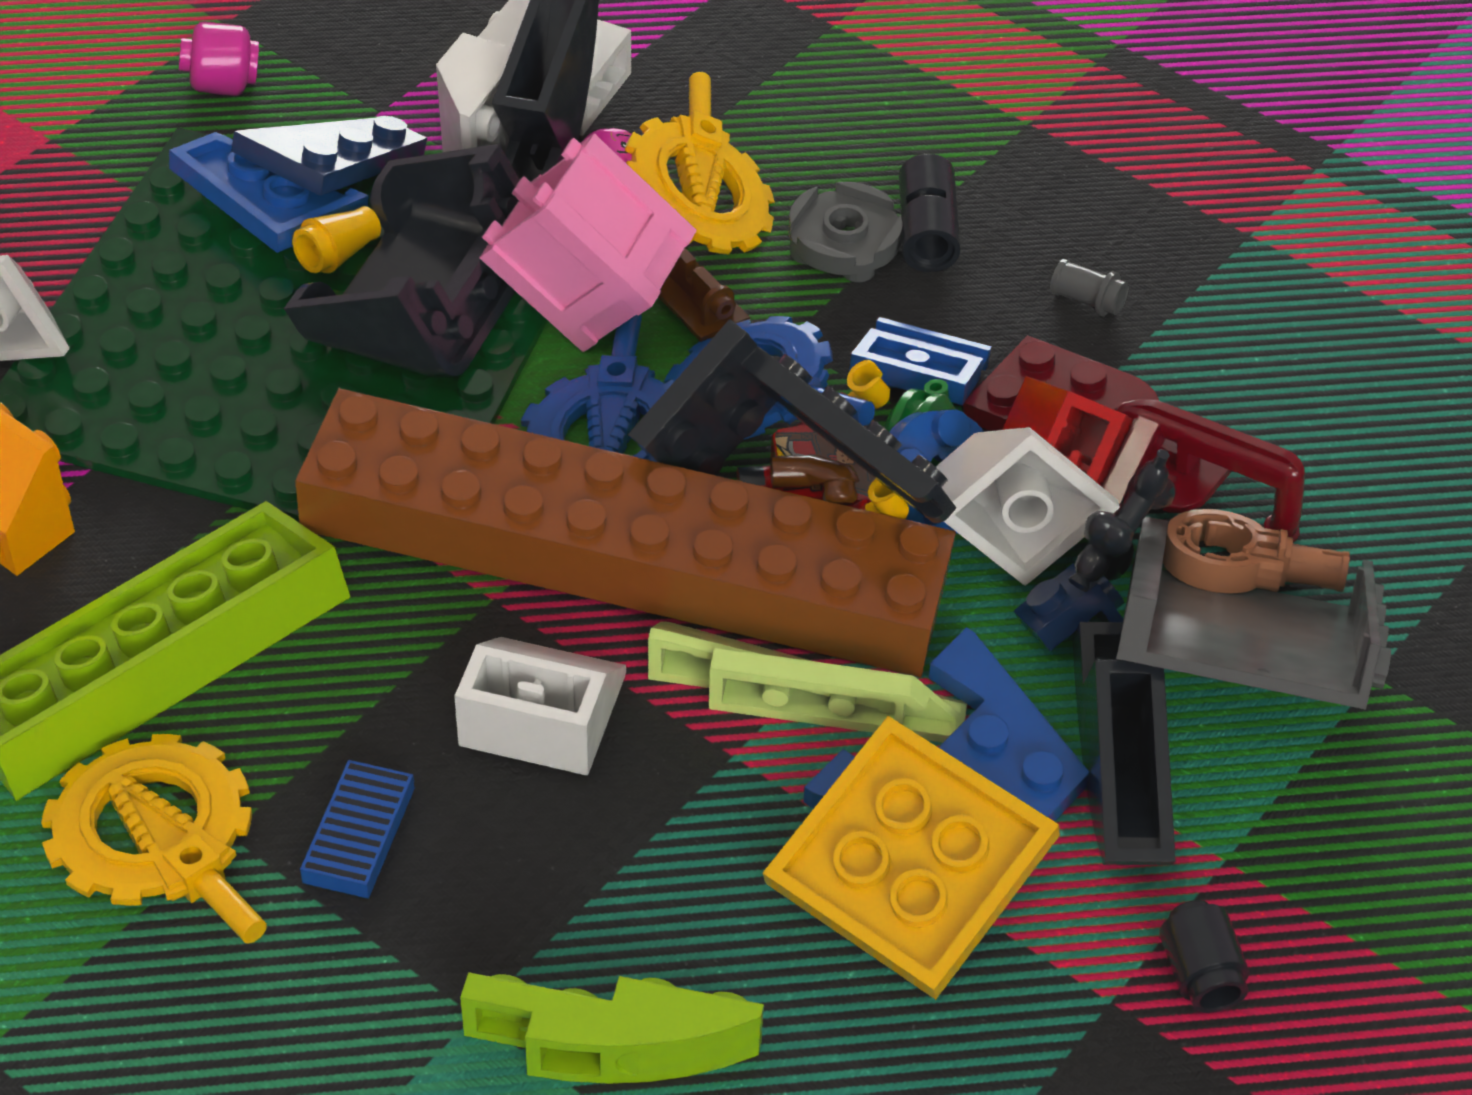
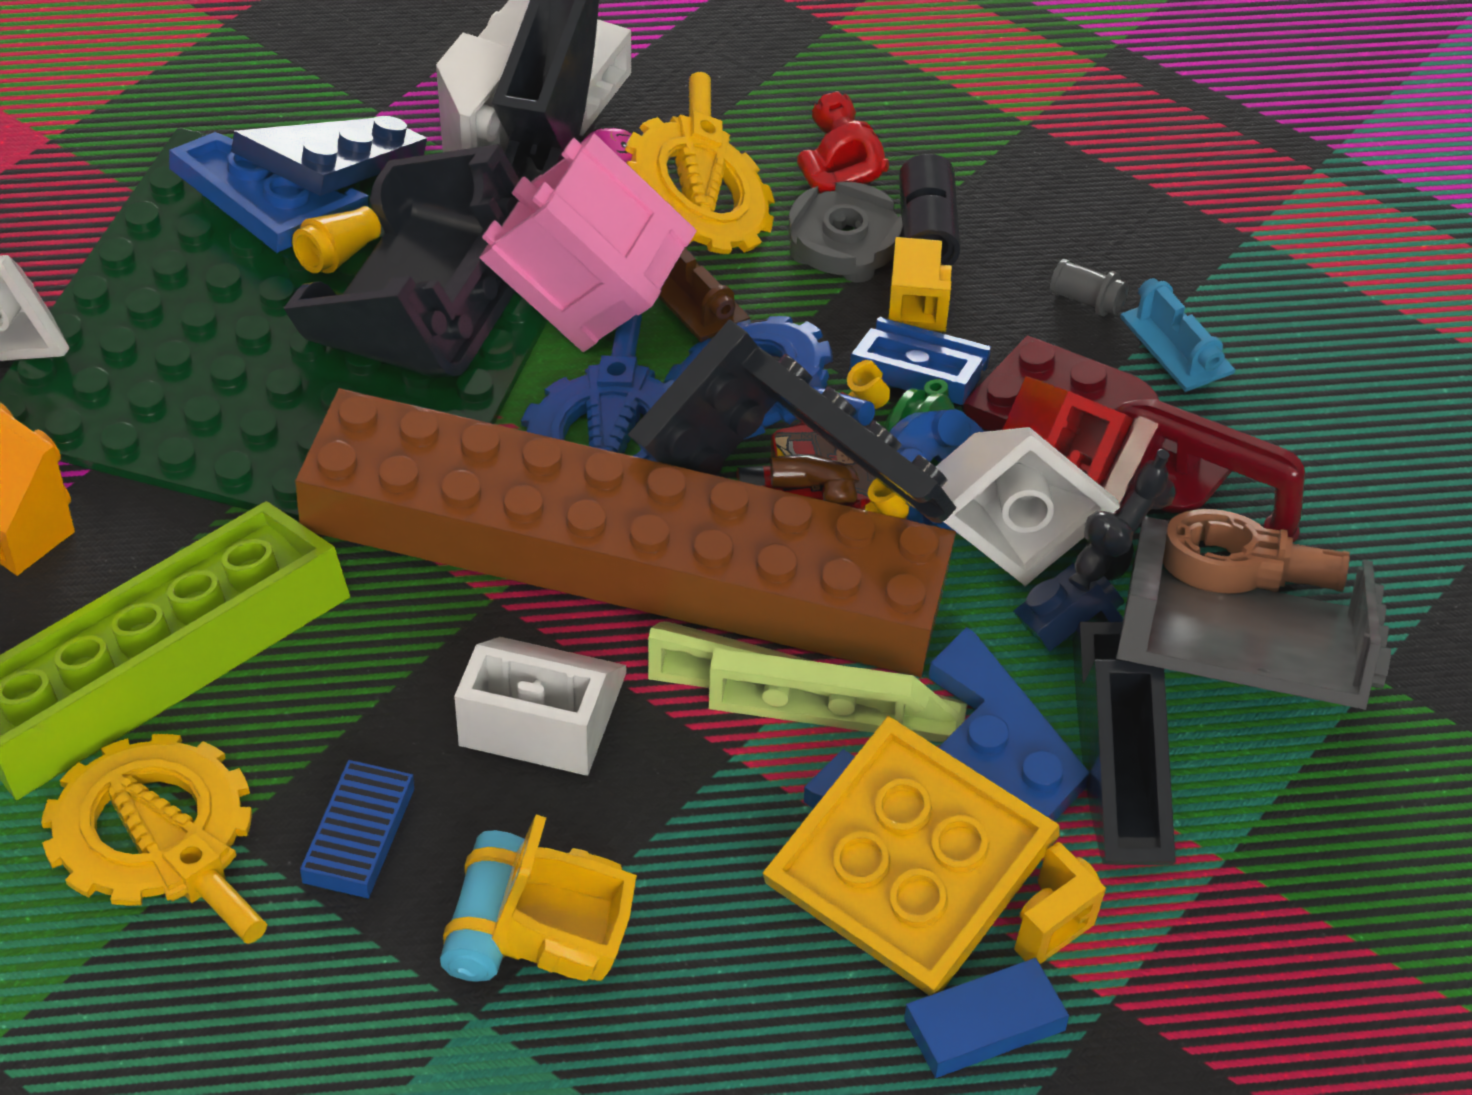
(219, 58): dark pink head -> none
(537, 907): none -> yellow piece
(639, 1036): lime slope -> none
(847, 150): none -> red piece
(920, 284): none -> yellow brick
(985, 1017): none -> blue tile
(1062, 908): none -> yellow bracket
(1175, 338): none -> dark azure hinge
(1205, 956): black brick -> none

